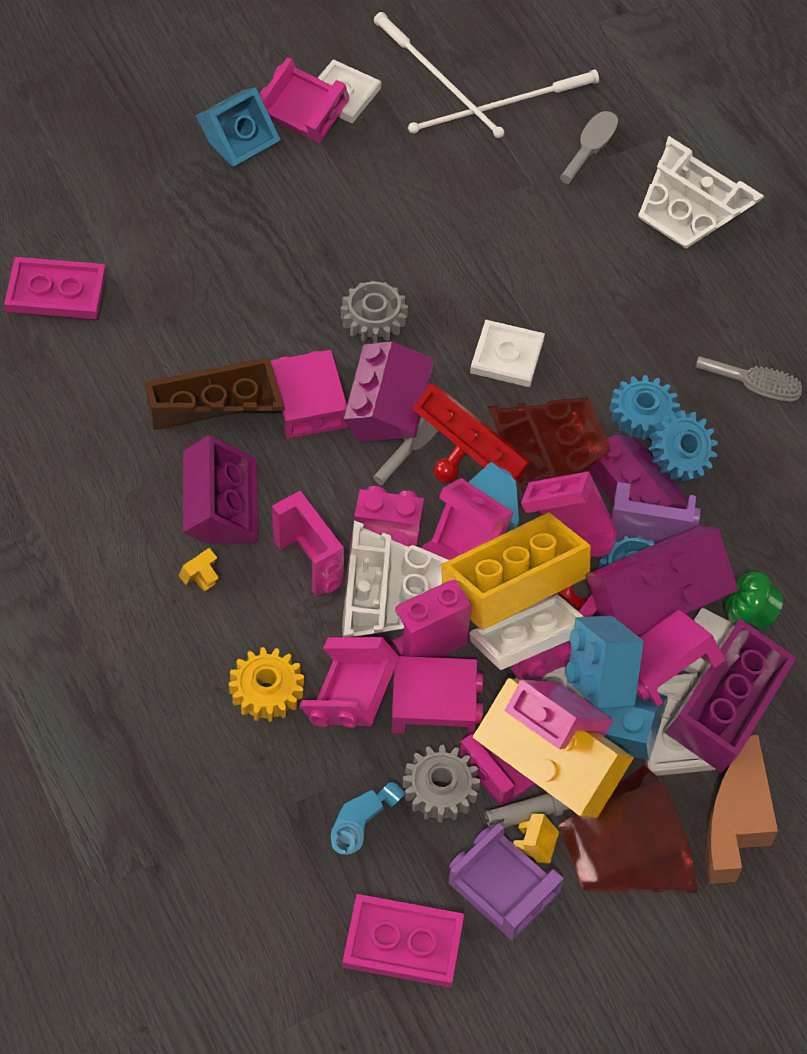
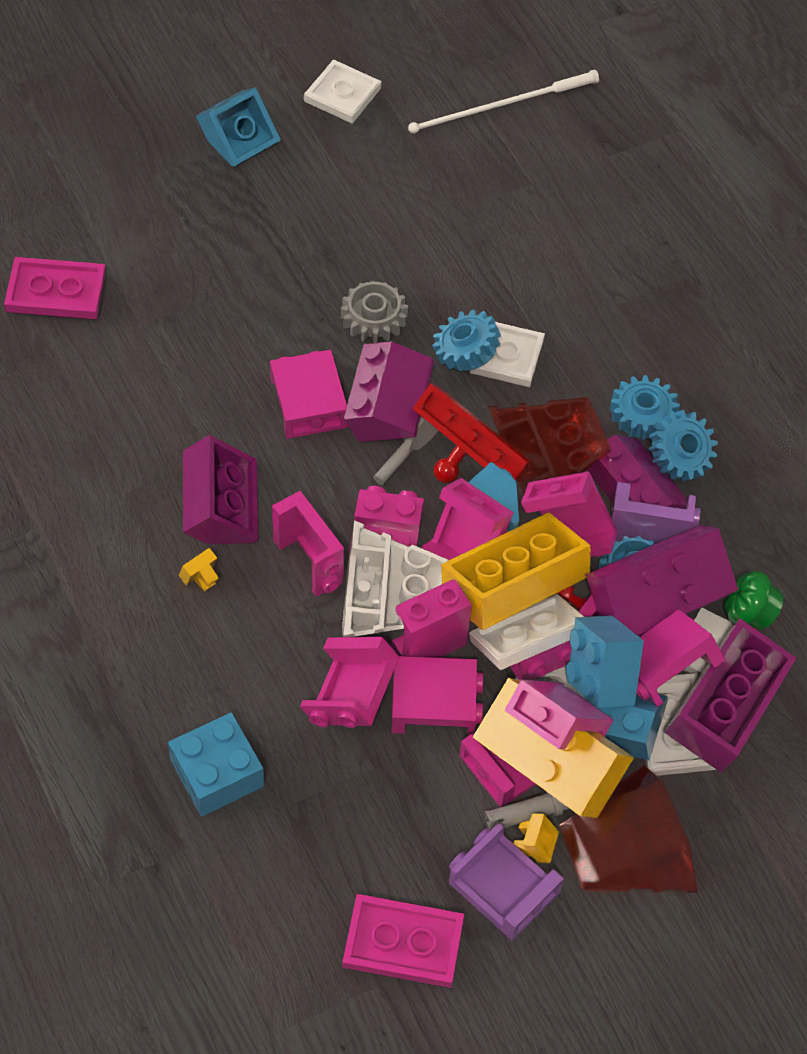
(213, 393): reddish brown wedge -> none
(216, 764): none -> dark azure brick
(262, 669): yellow gear -> none
(303, 101): dark pink panel -> none
(350, 825): dark azure arm -> none
(382, 21): white piece -> none
(444, 767): light grey gear -> none
(467, 341): none -> dark azure gear
(592, 140): light grey piece -> none
(692, 198): white wedge -> none
(740, 815): nougat slope -> none
(759, 380): light grey piece -> none

